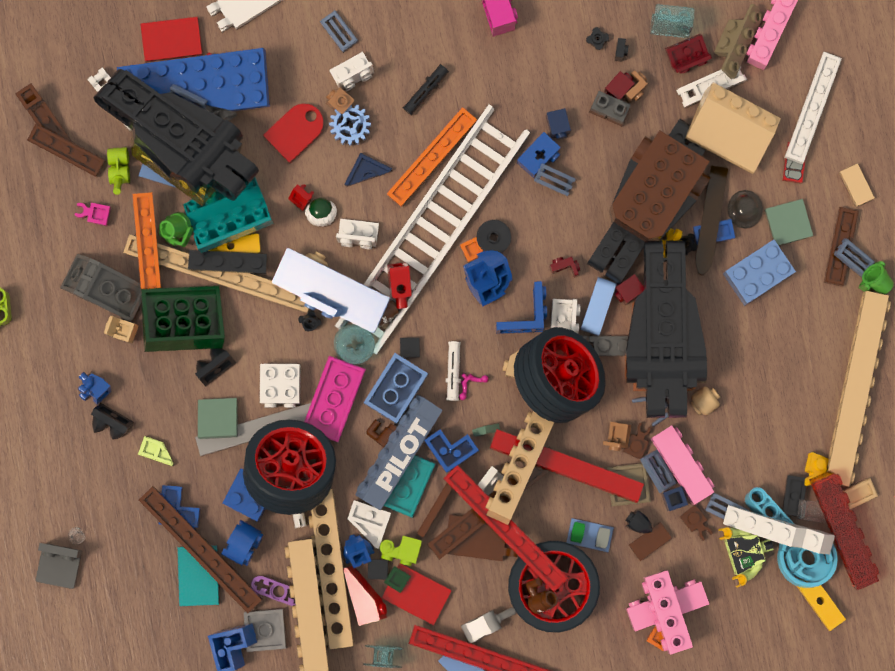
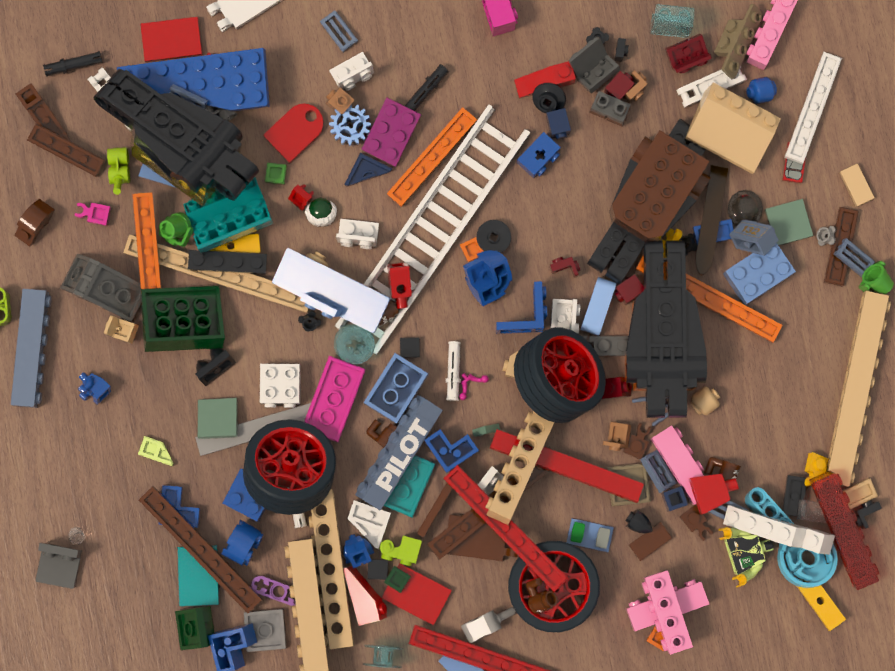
(30, 347): none -> sand blue brick
(33, 221): none -> reddish brown brick
(72, 63): none -> black pin
(106, 416): black tile -> none
(194, 627): none -> dark green bracket
(275, 173): none -> bright green tile
(391, 131): none -> magenta plate
(551, 92): none -> black piece
(558, 74): none -> red slope
(567, 185): sand blue tile -> none
(593, 65): none -> dark grey bracket
(616, 388): none -> dark red bracket
(711, 491): none -> red torso
(727, 469): none -> reddish brown piece
(728, 307): none -> orange plate
(754, 237): none -> sand blue brick
(761, 90): none -> blue head
(822, 233): none -> light grey plate
(867, 508): none -> black bracket

